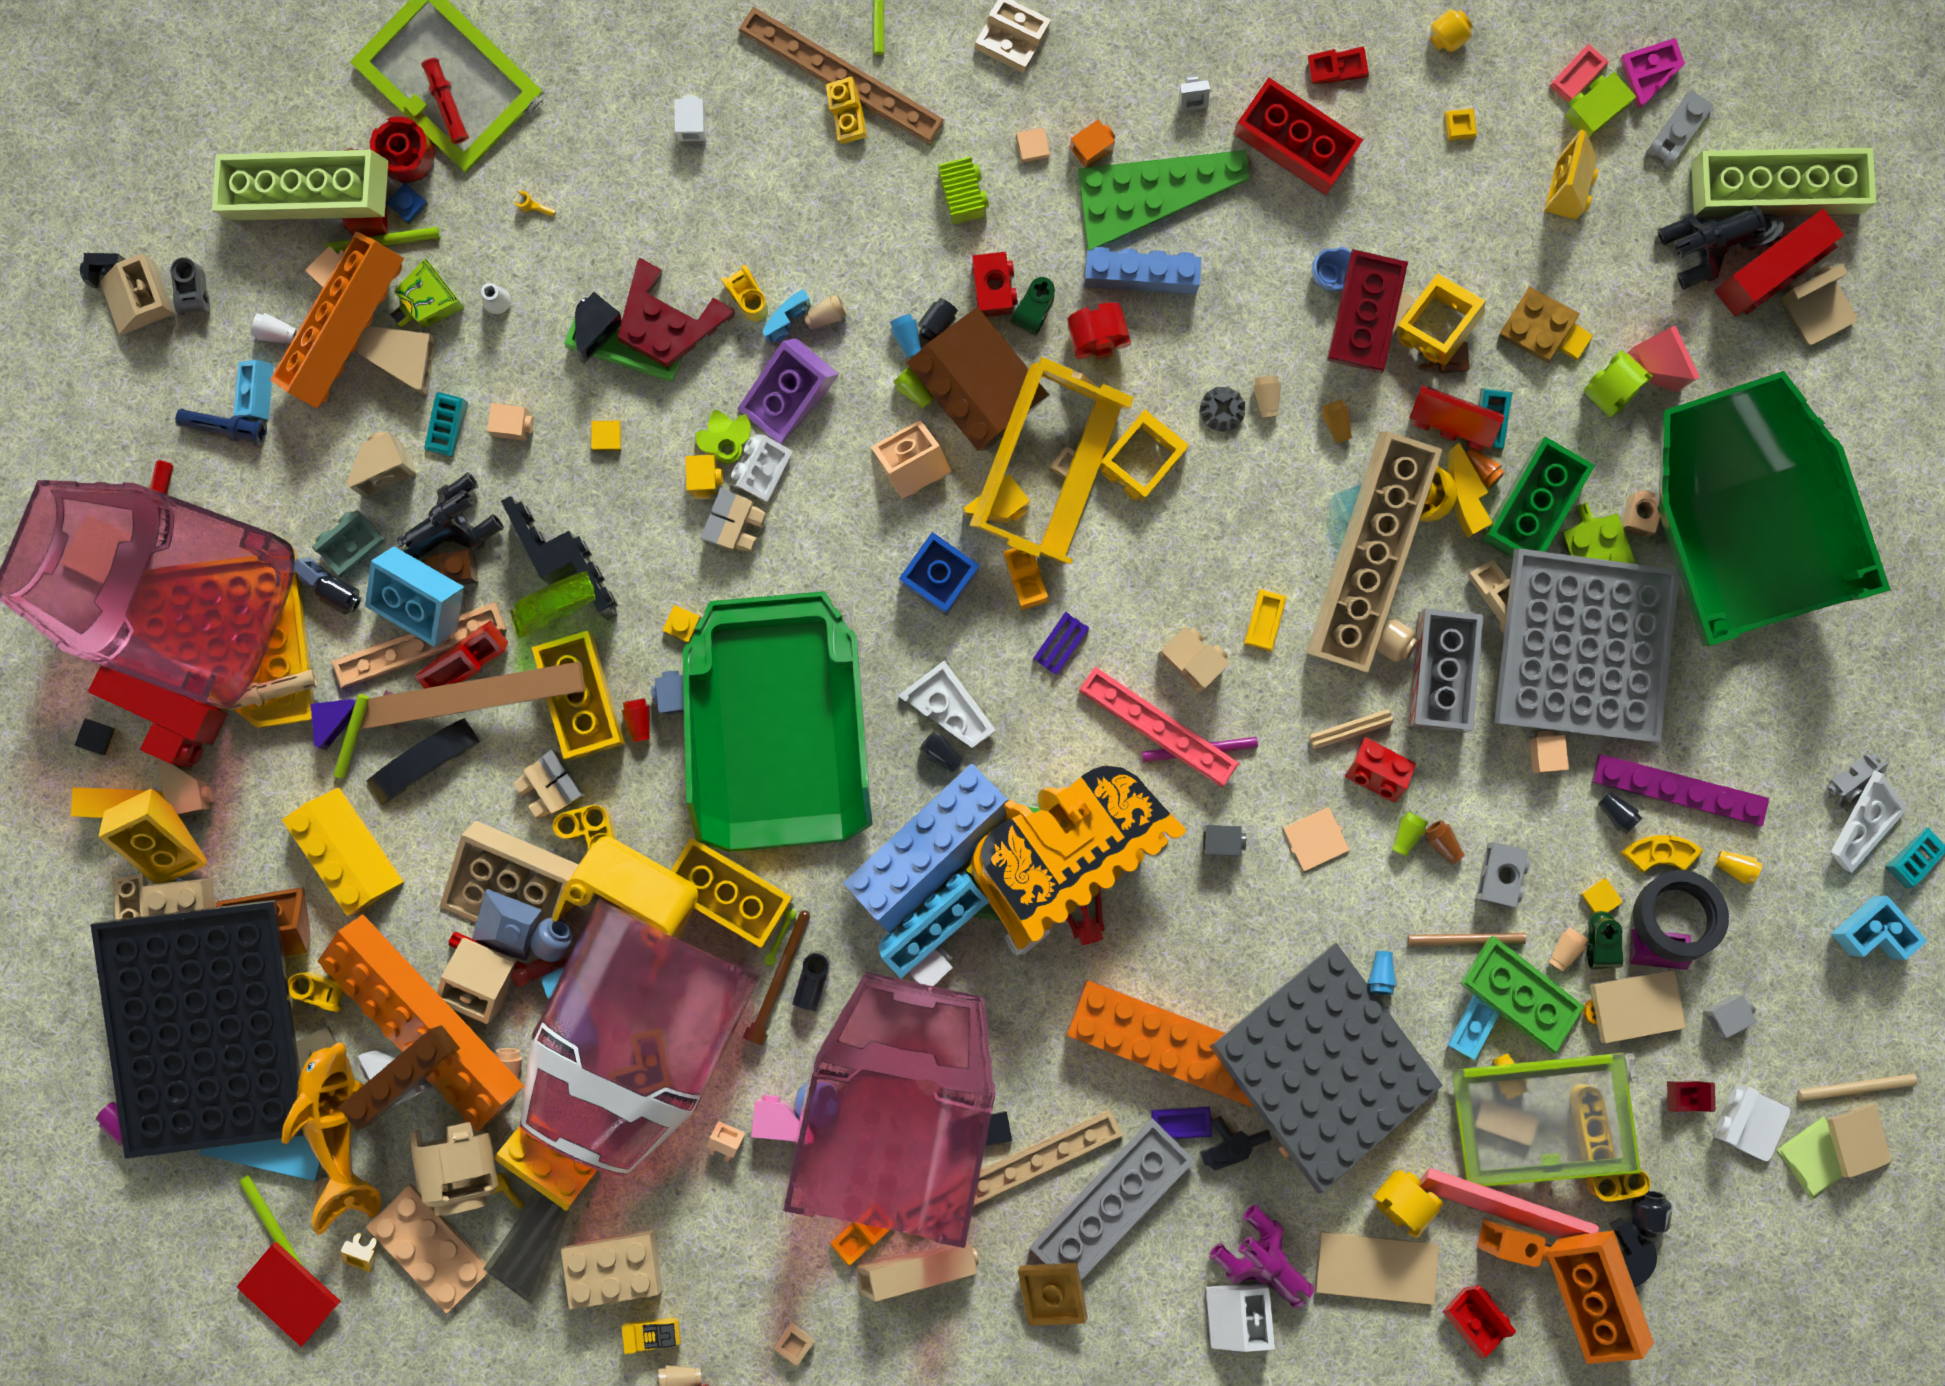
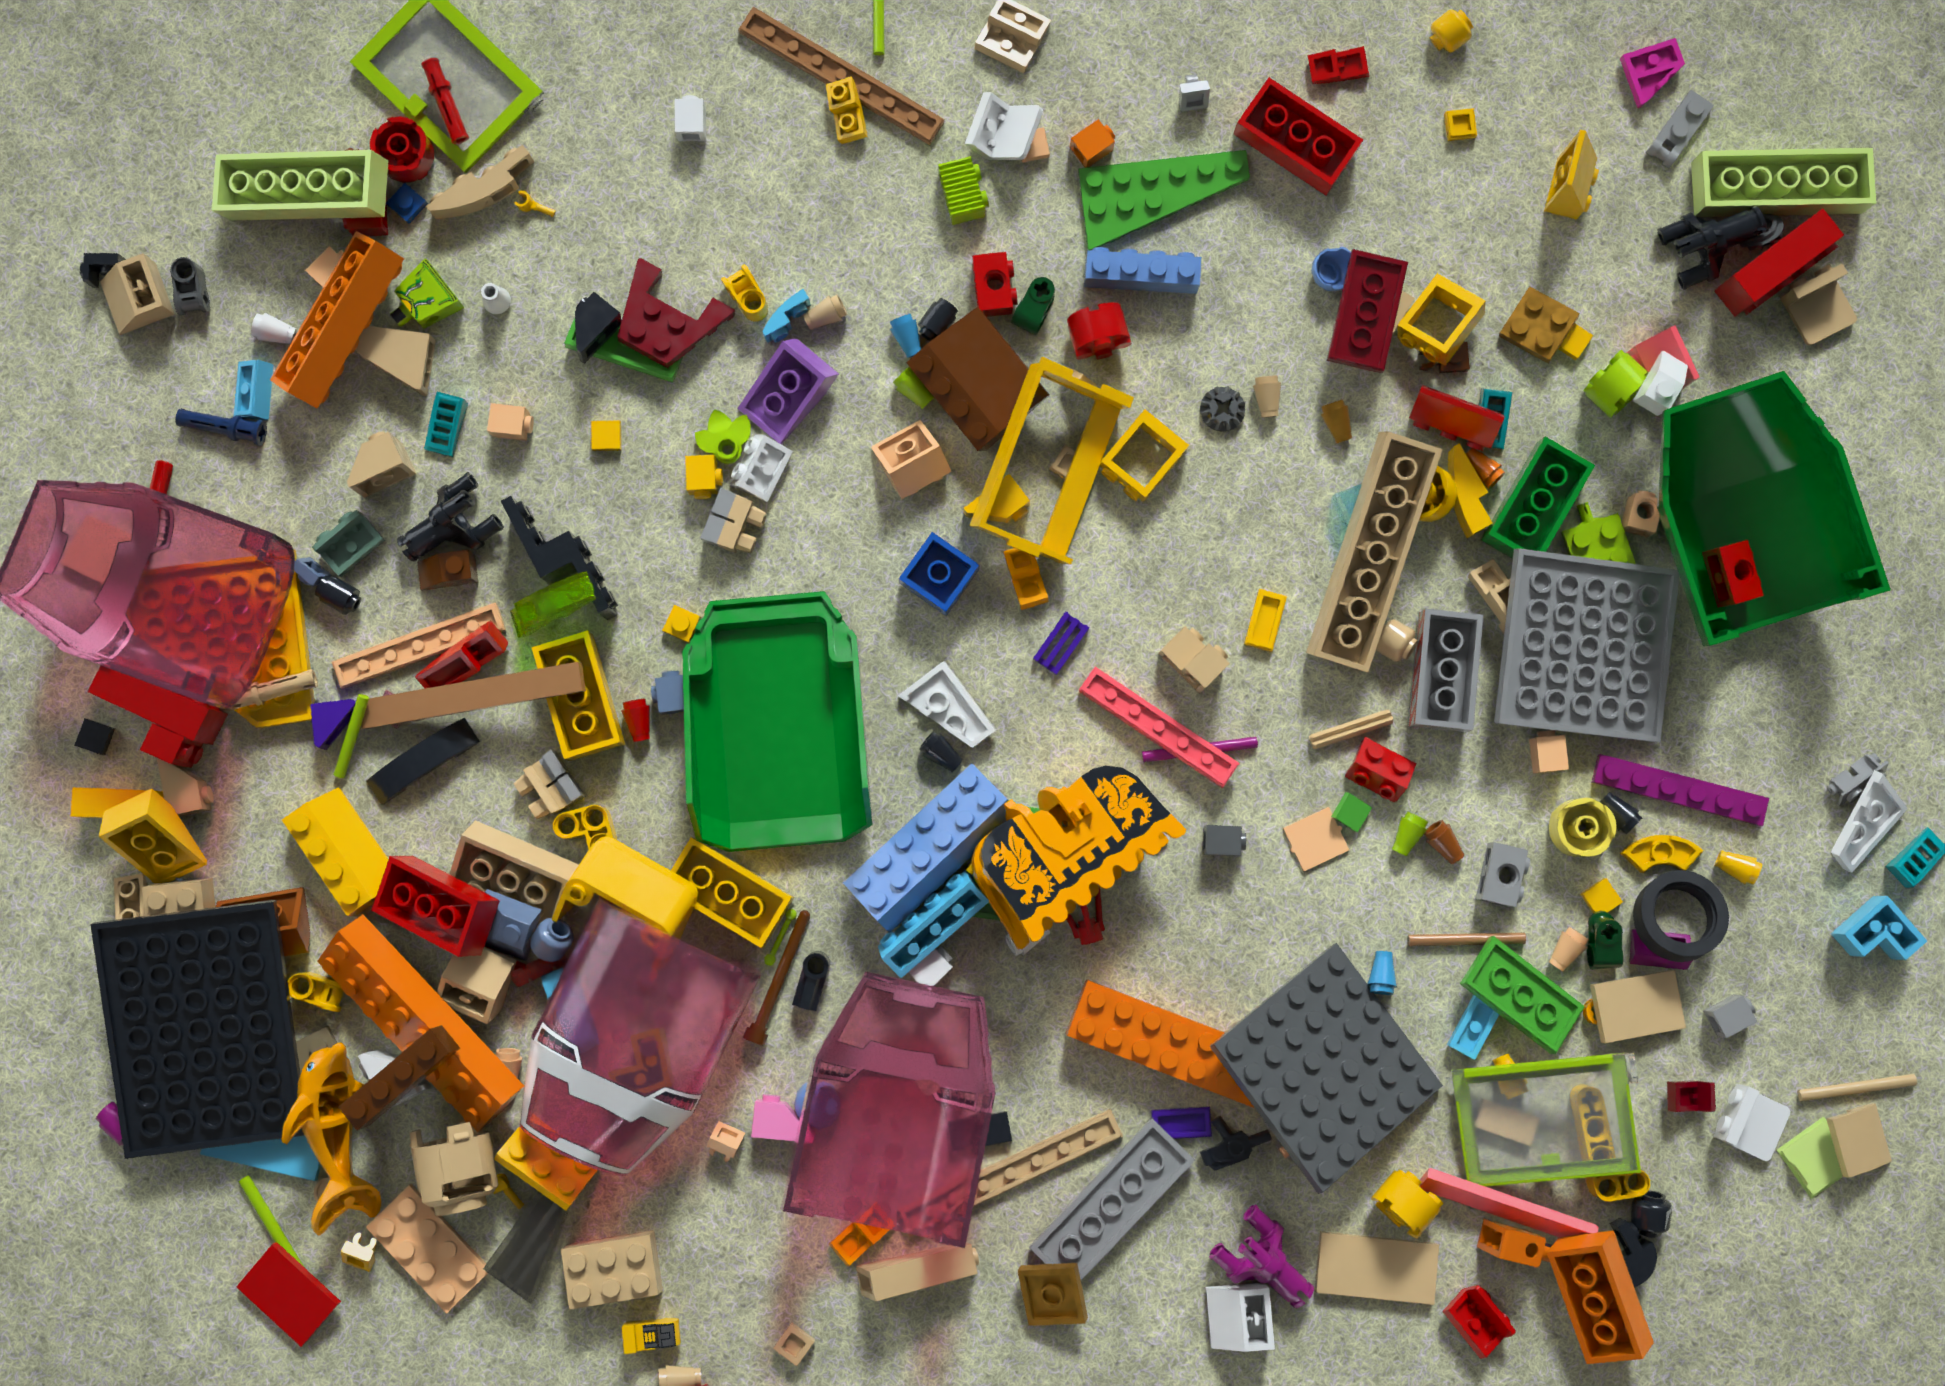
(393, 238): lime bar -> none
(414, 596): medium azure brick -> none
(435, 905): none -> red brick
(475, 194): none -> tan slope
(1002, 129): none -> white bracket
(1351, 812): none -> bright green tile
(1579, 73): coral tile -> none
(1591, 841): none -> light yellow brick
(1600, 105): lime brick -> none
(1662, 384): none -> white slope
(1732, 573): none -> red brick

